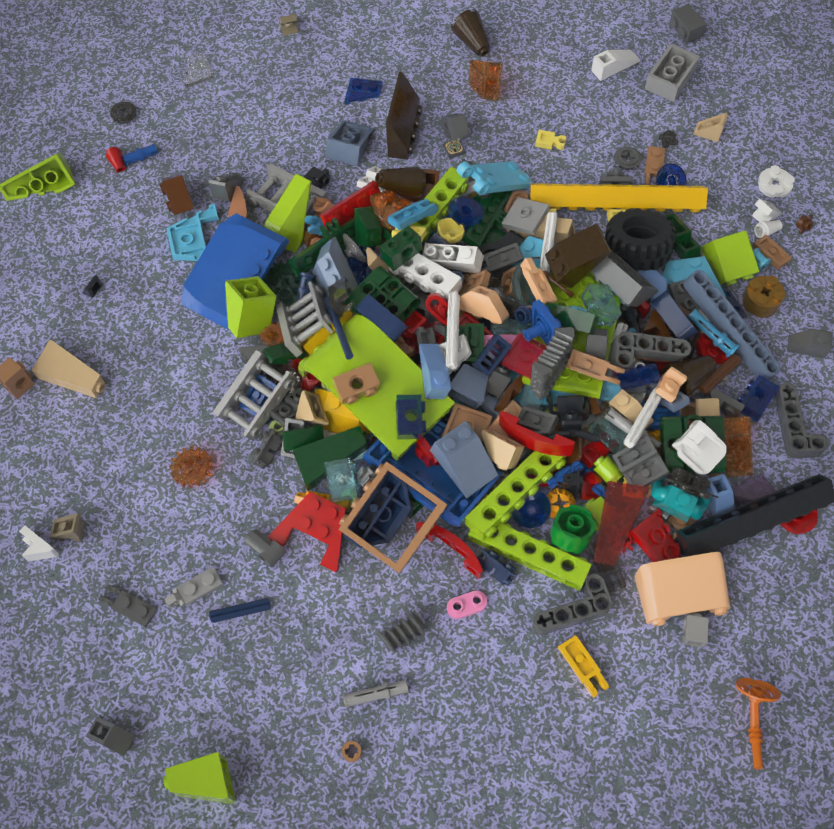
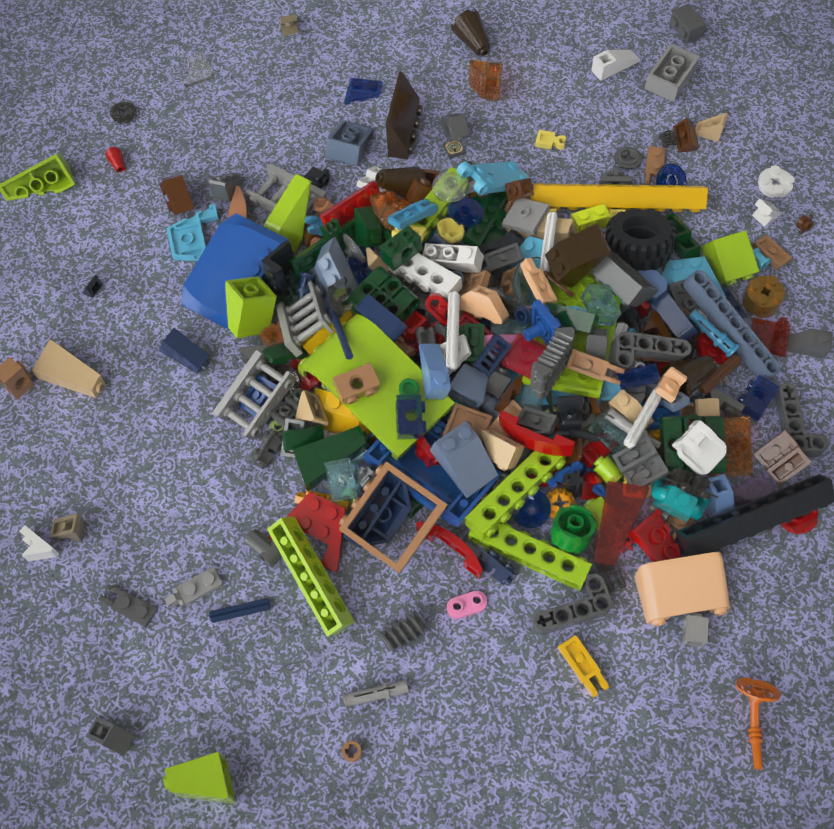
(140, 154): blue pin -> none
(184, 351): none -> dark blue slope
(194, 473): clear orange gear -> none
(276, 265): none -> black bracket
(310, 576): none -> lime brick
(408, 387): none -> green tile
(418, 190): none -> reddish brown brick
(449, 192): none -> clear dish
(519, 189): none -> reddish brown bracket
(591, 216): none -> neon yellow brick
(686, 136): none -> reddish brown slope
(767, 228): white cone -> none
(772, 334): none -> clear red hinge
(782, 457): none -> slope

